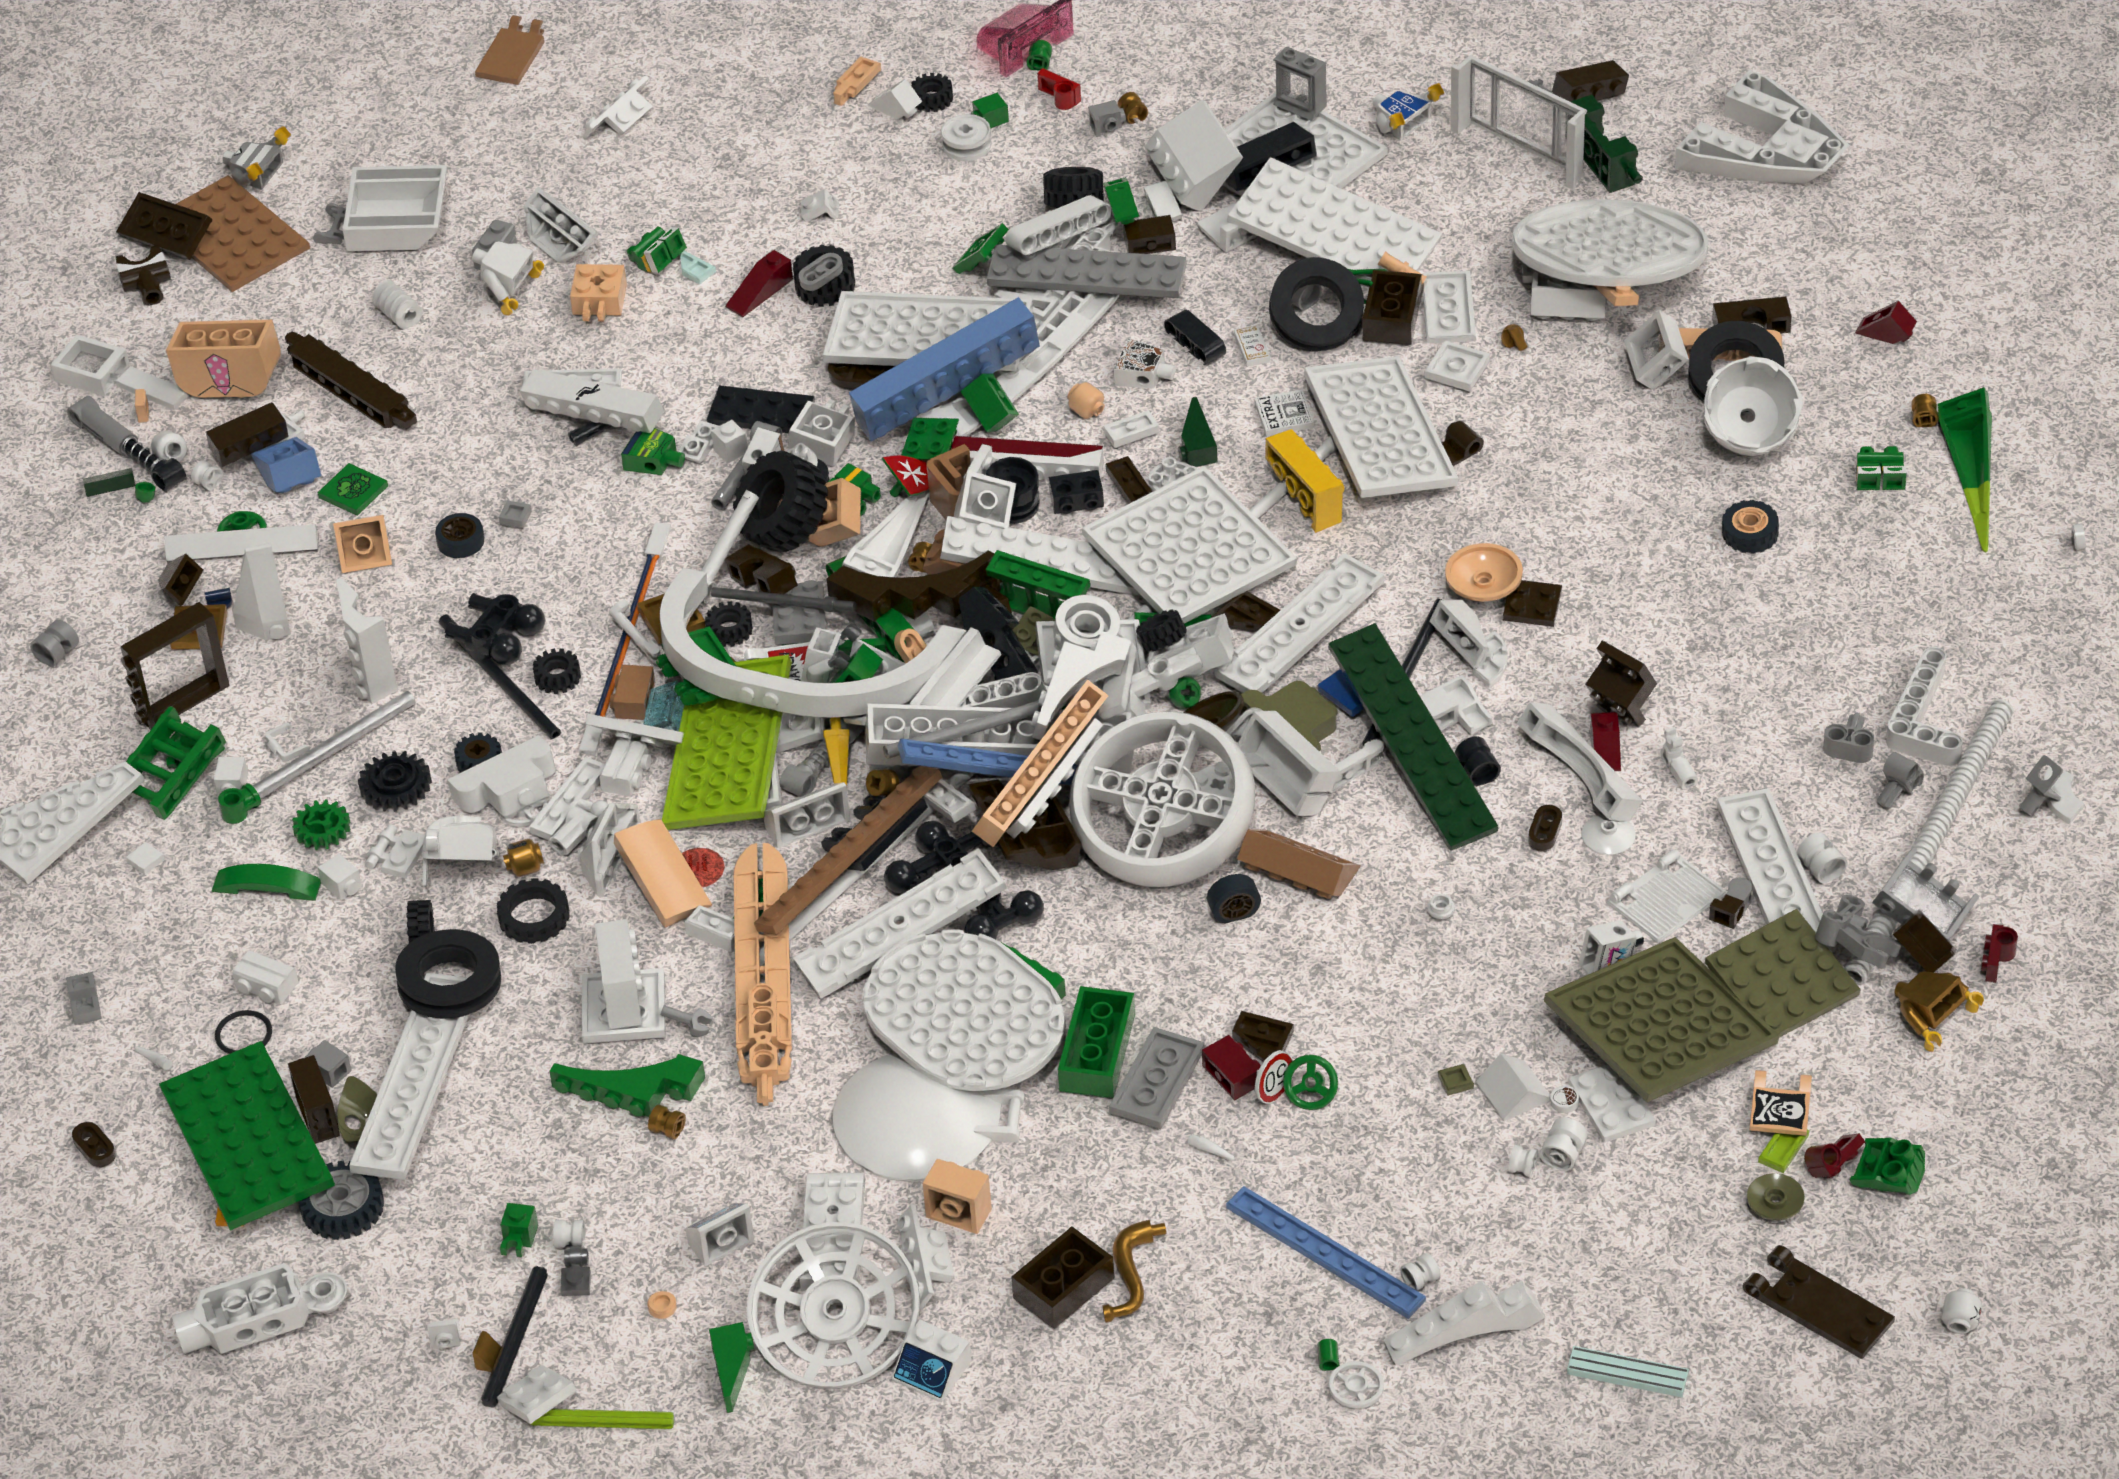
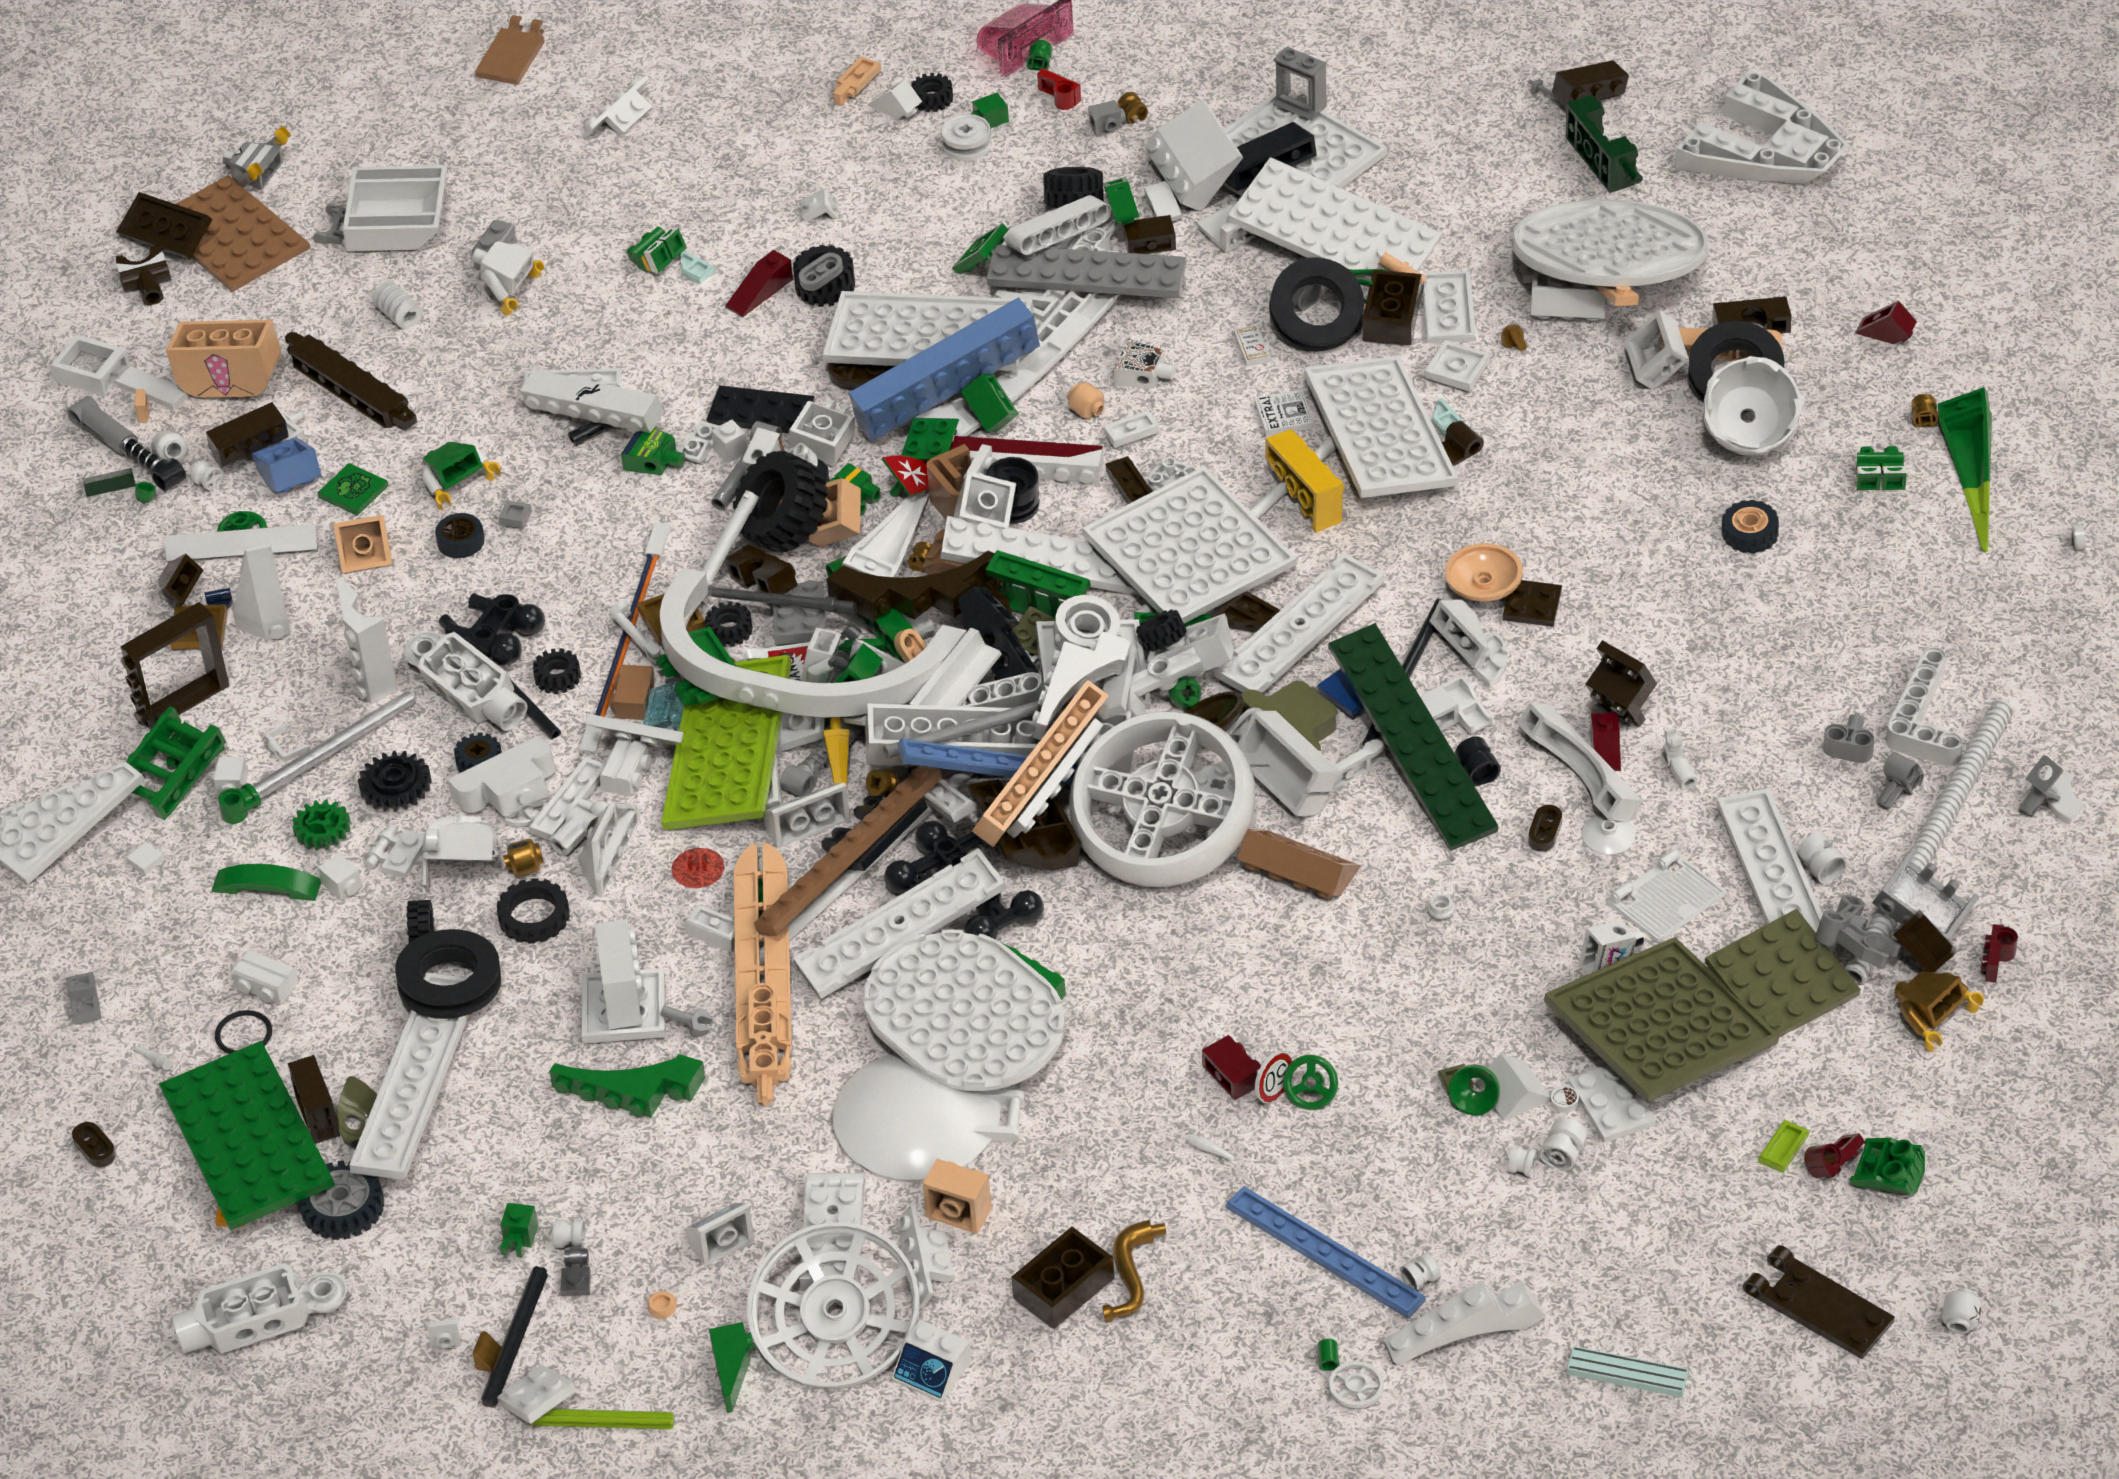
(54, 643): light grey wheel -> none
(332, 1062): light grey brick -> none
(451, 465): none -> green torso
(466, 678): none -> white brick
(556, 227): white wedge -> none
(598, 290): light nougat hinge -> none
(660, 871): light nougat slope -> none
(667, 1122): pearl gold wheel -> none
(1076, 492): black brick -> none
(1096, 1042): green brick -> none
(1156, 1078): light grey plate -> none
(1196, 336): black beam -> none
(1197, 439): dark green slope -> none
(1233, 898): black wheel -> none
(1262, 1034): dark brown wing -> none
(1405, 112): torso -> none
(1444, 416): none -> light aqua tile
(1466, 1098): none -> green piece
(1518, 114): clear piece -> none
(1733, 905): dark brown leg -> none
(1779, 1108): flag -> none
(1779, 1188): olive dish -> none

